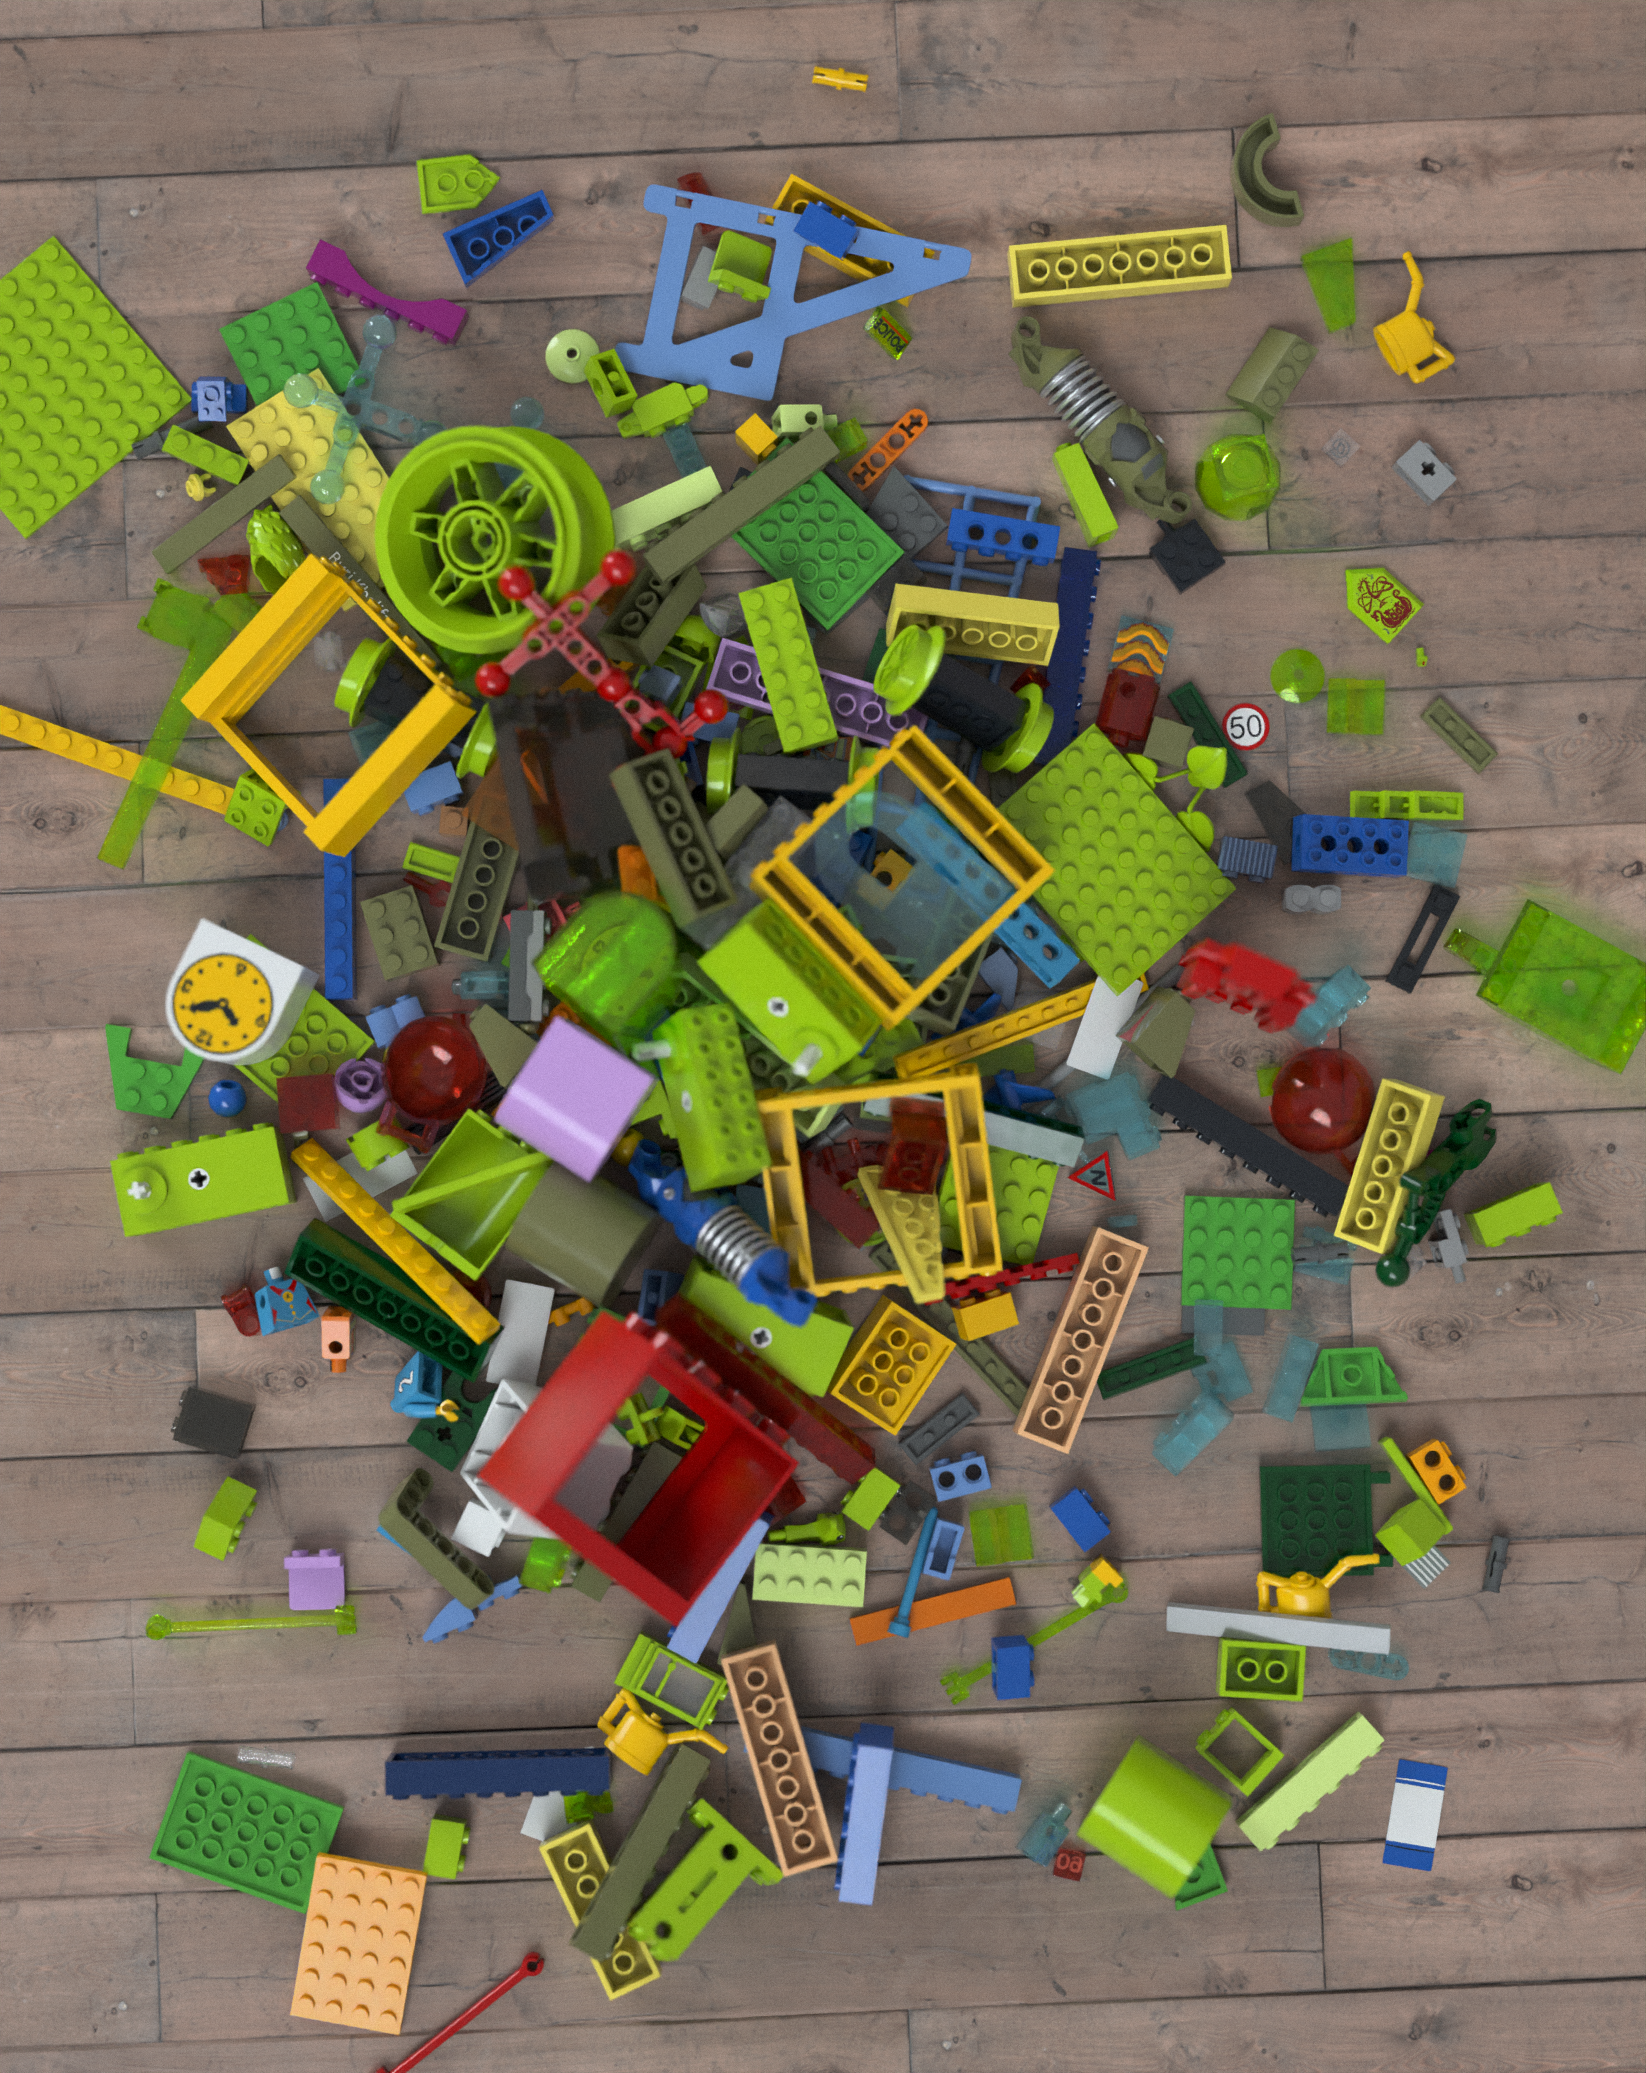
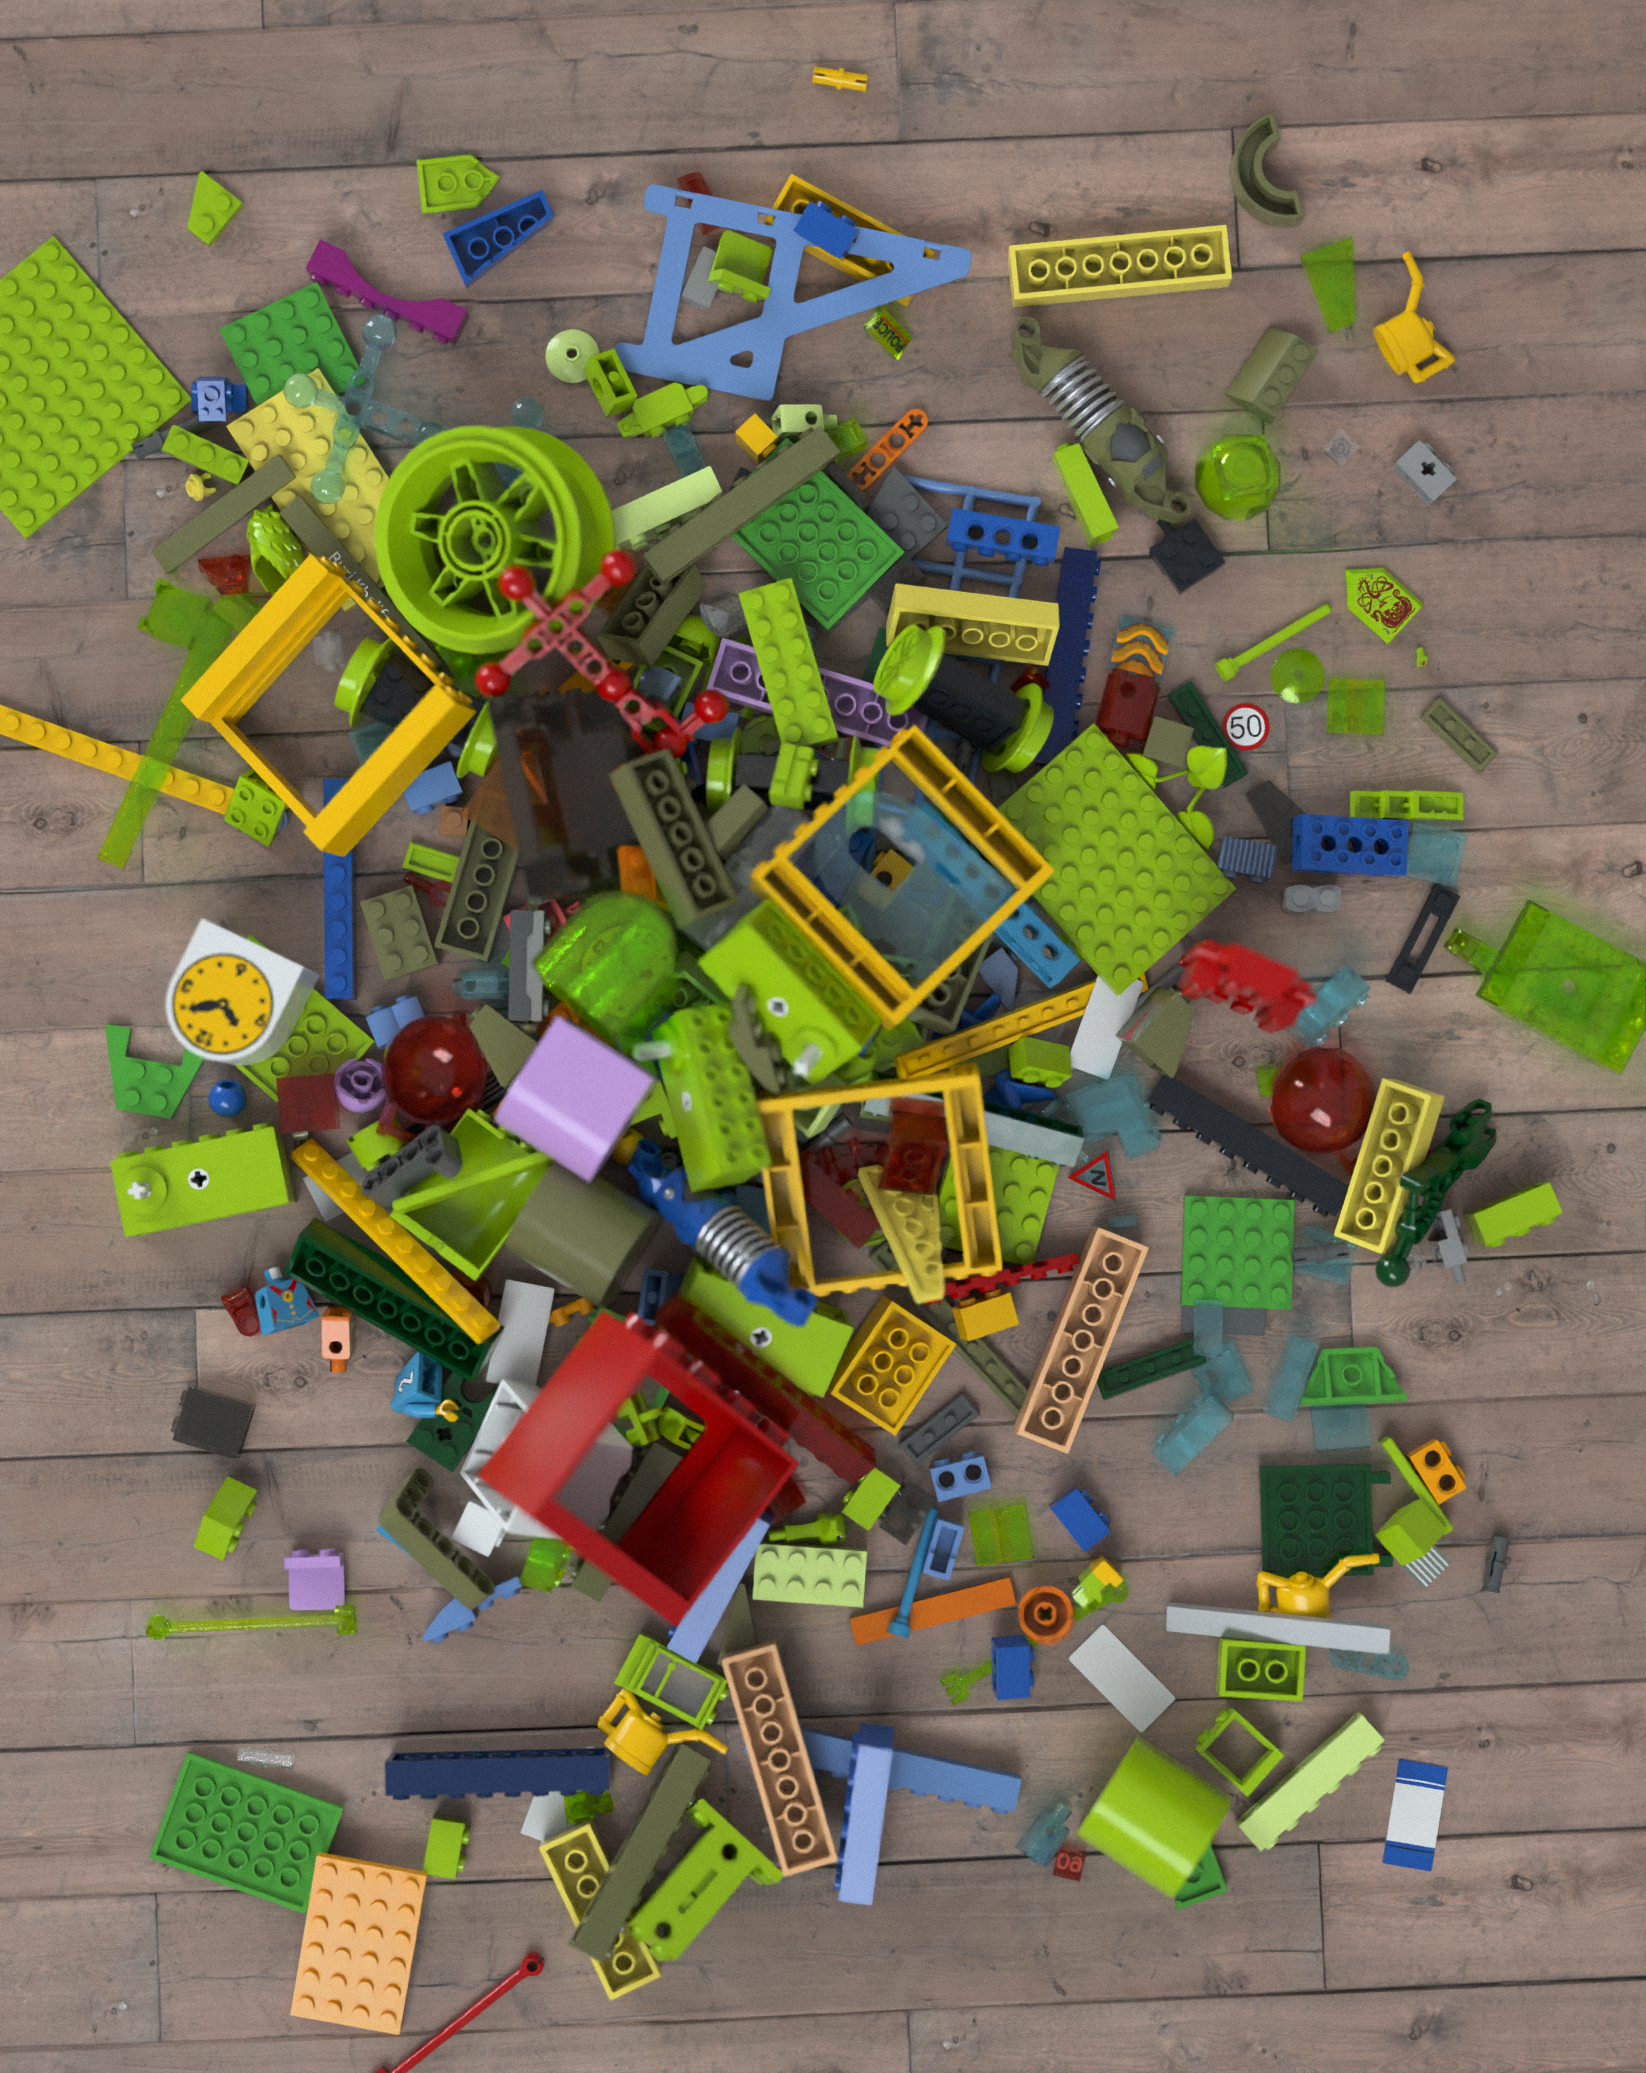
(211, 209): none -> lime wing
(426, 1153): none -> dark grey beam
(755, 1047): none -> olive slope
(792, 776): none -> lime brick
(896, 833): none -> clear slope
(1040, 1062): none -> lime brick
(1047, 1631): none -> orange brick
(1122, 1678): none -> white sticker
(1228, 667): none -> lime piece

